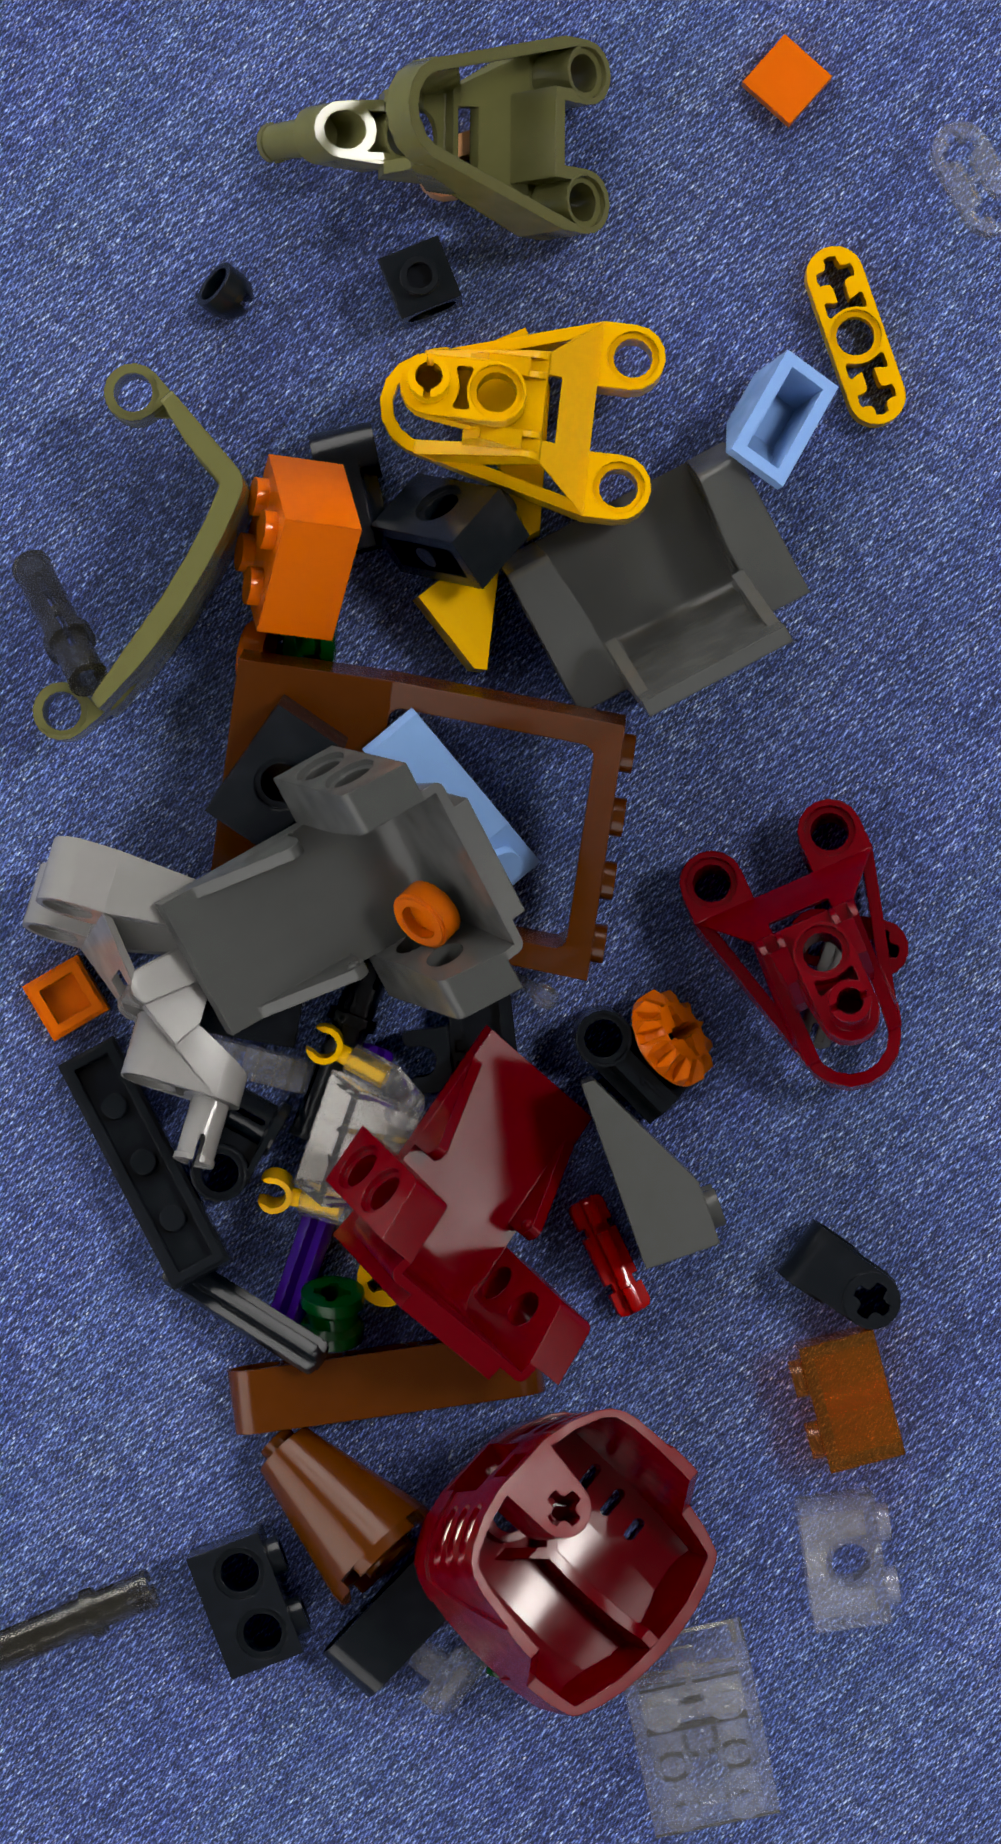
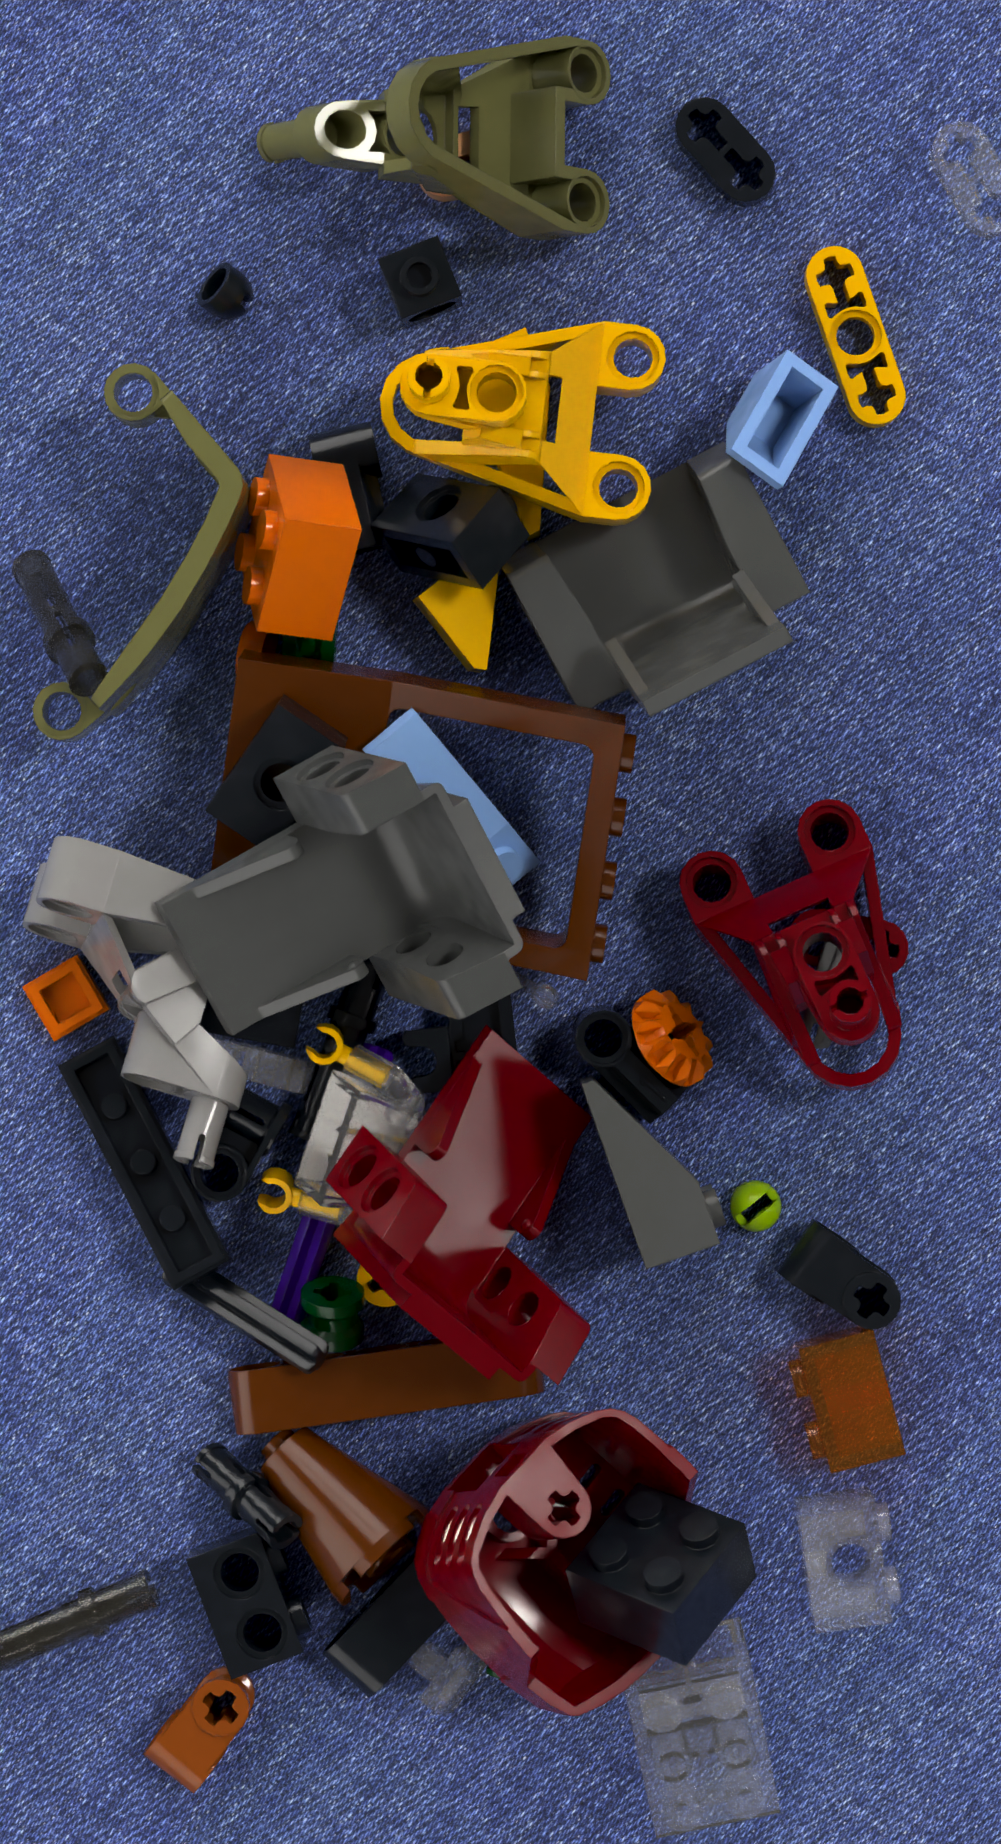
(198, 1733): none -> dark orange piece
(247, 1496): none -> black pin
(426, 914): orange tile -> none
(609, 1255): red axle -> none
(661, 1573): none -> black brick
(735, 141): none -> black beam
(745, 1196): none -> lime hinge
(786, 81): orange tile -> none

